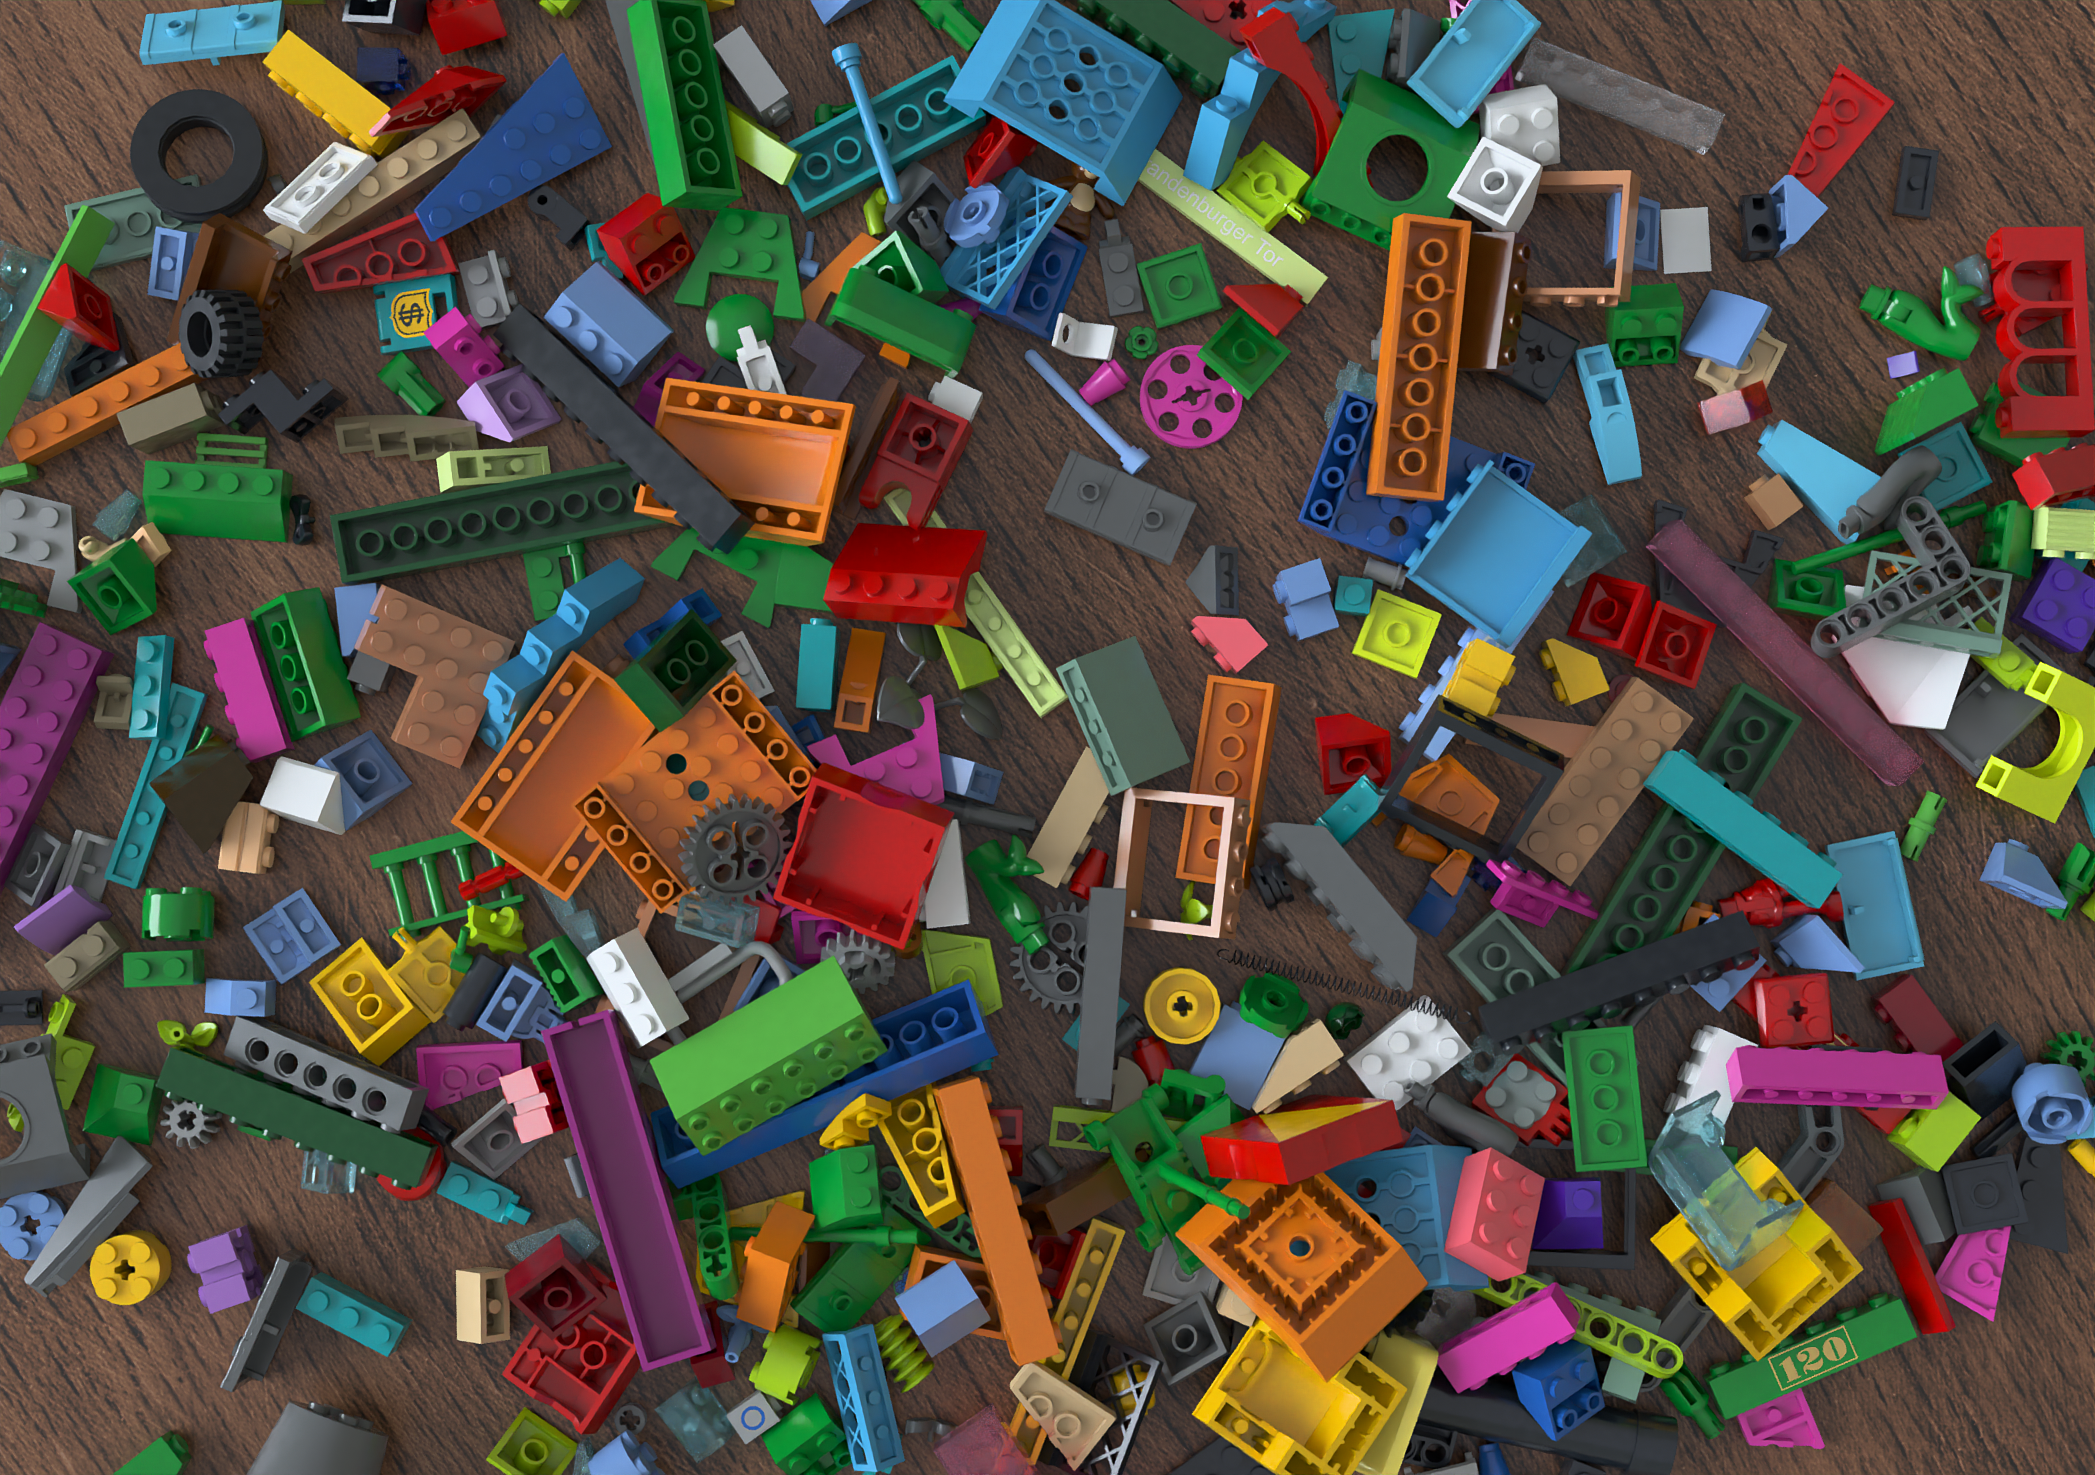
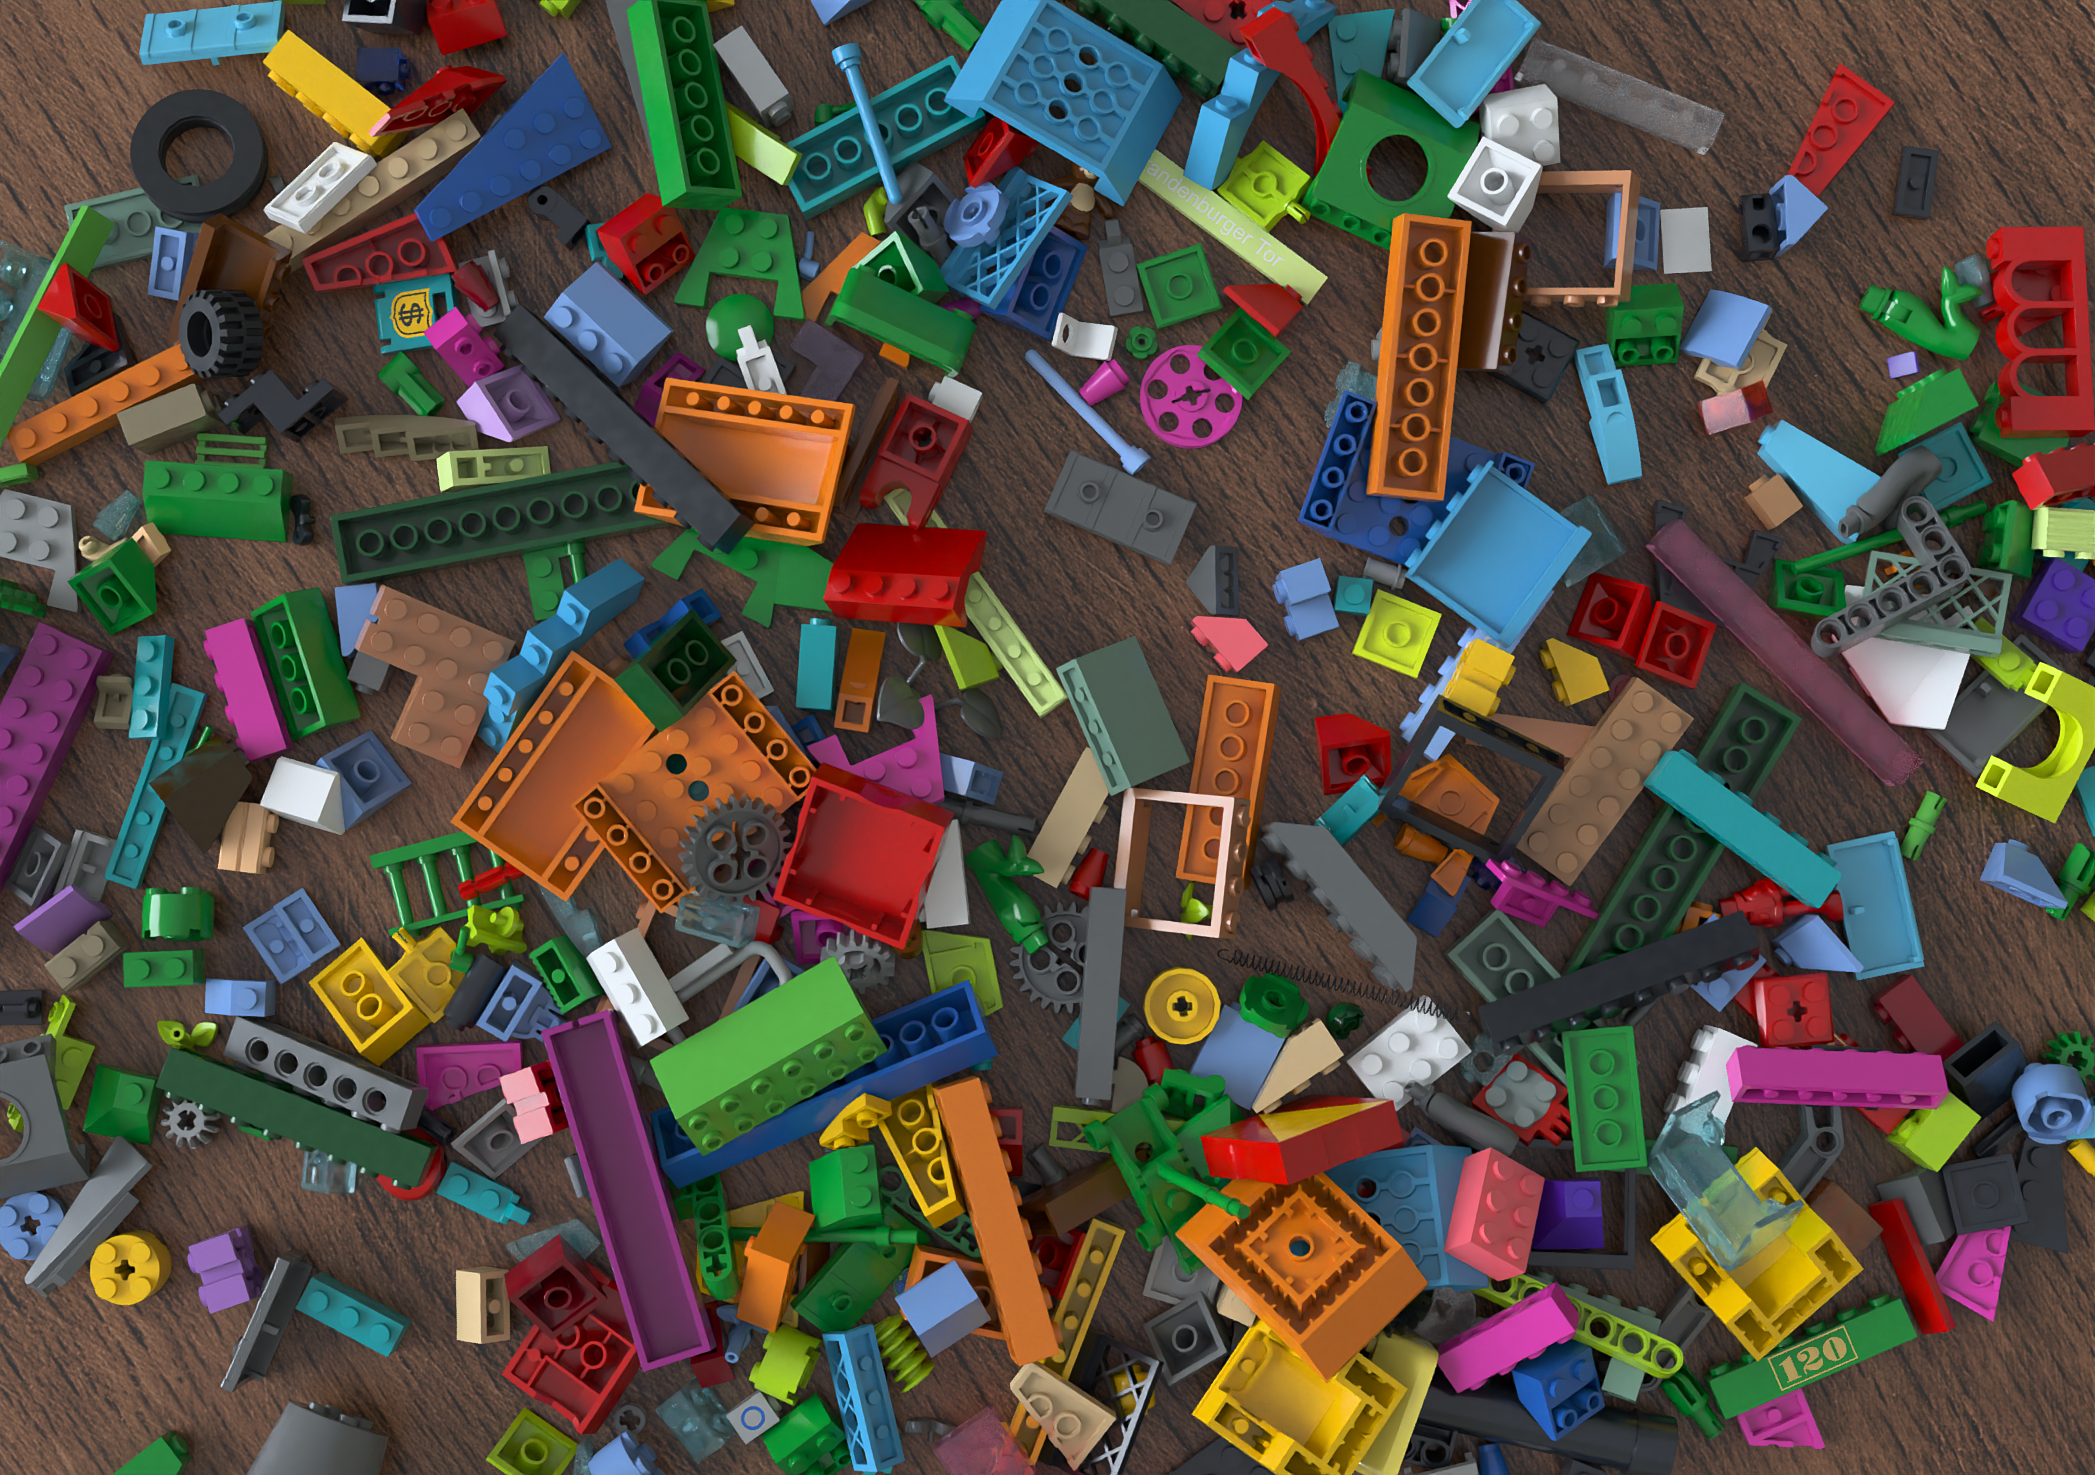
(476, 285): none -> dark red cone

